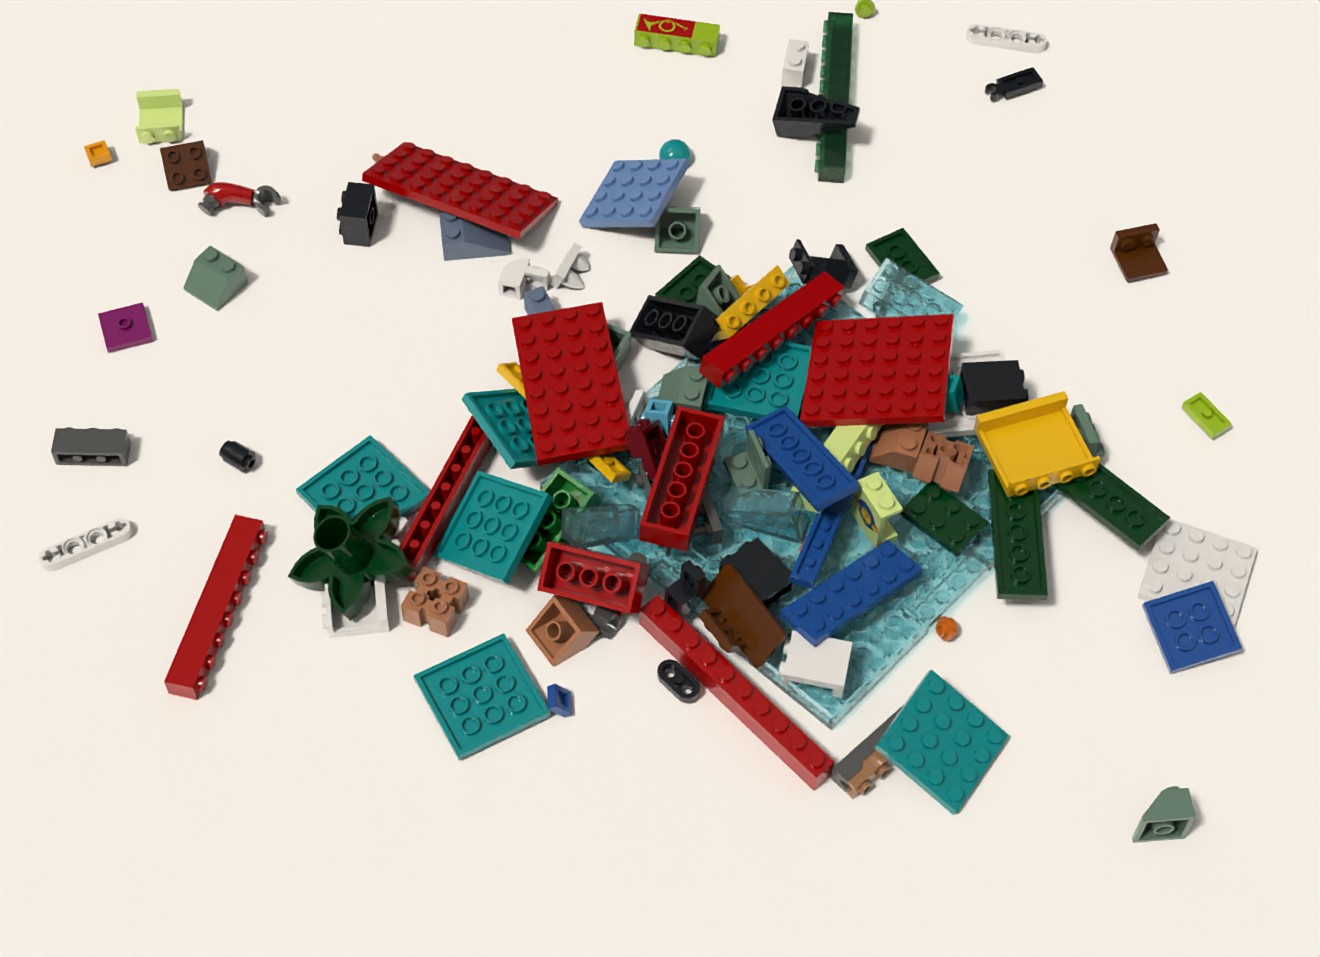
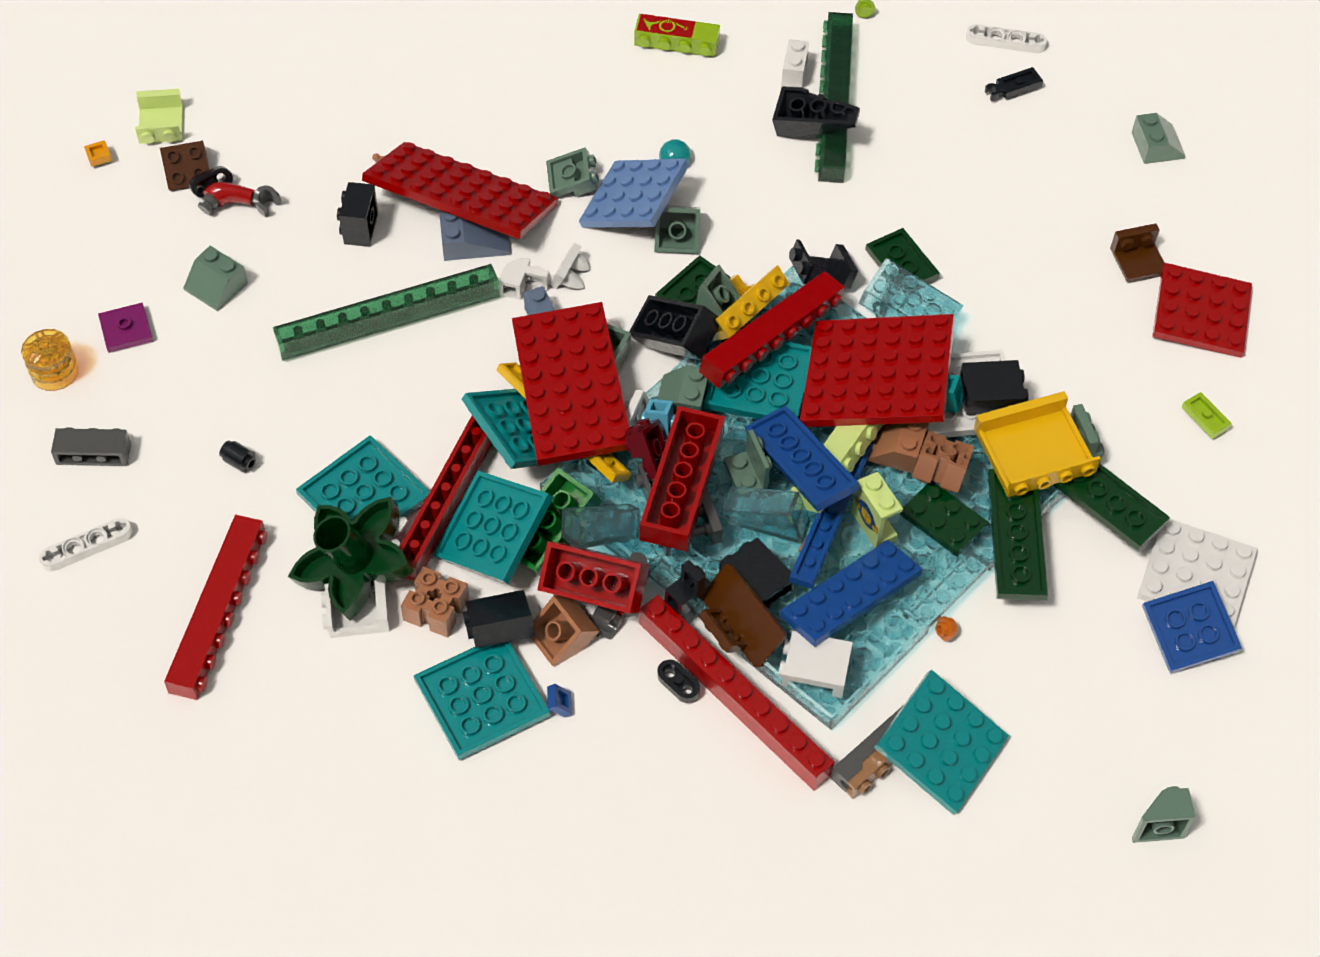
(49, 359): none -> clear yellow wheel
(209, 177): none -> black plate
(386, 312): none -> clear green brick
(498, 619): none -> black brick
(572, 173): none -> sand green plate
(1156, 139): none -> sand green slope
(1202, 310): none -> red plate

